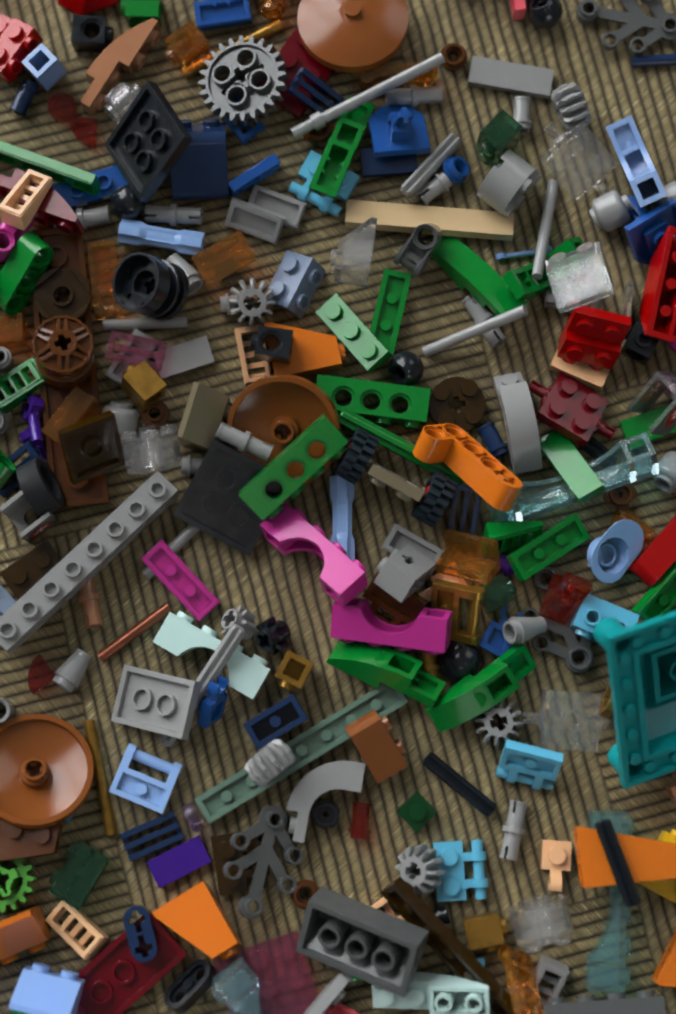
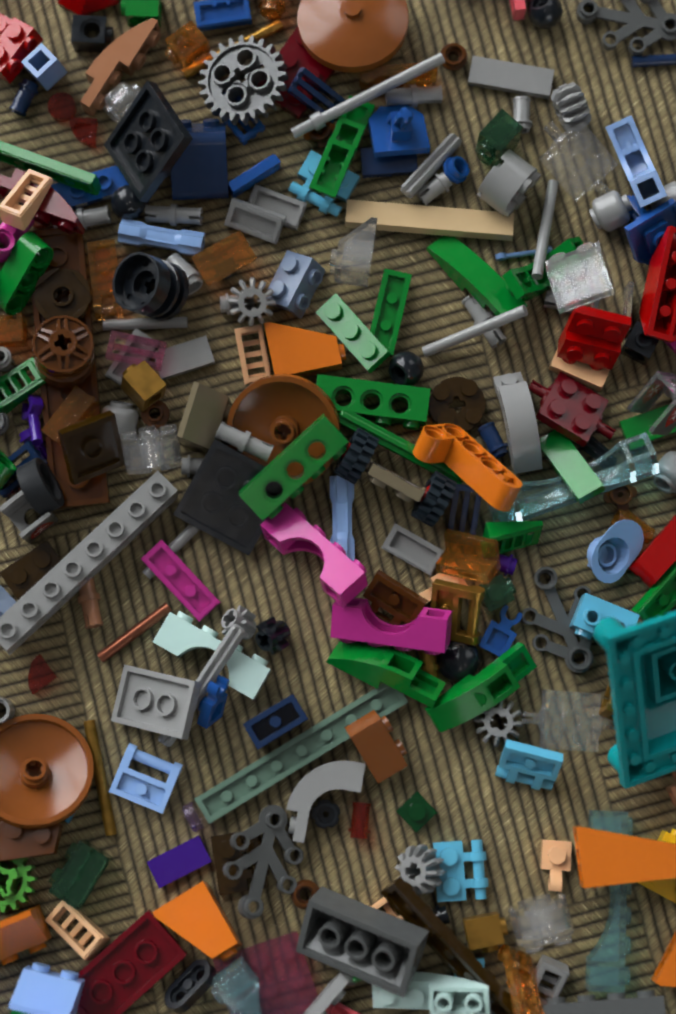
(72, 671): light grey cone -> none
(129, 845): dark blue tile -> none
(134, 936): dark blue beam -> none
(269, 762): light grey gear -> none
(279, 355): black brick -> none
(293, 671): pearl gold brick -> none
(403, 572): light grey brick -> none
(417, 250): dark grey piece -> none
(459, 784): black axle -> none
(513, 830): light grey pin -> none
(521, 629): light grey cone -> none
(547, 547): green plate -> none
(564, 596): clear red slope -> none
(617, 863): black axle -> none

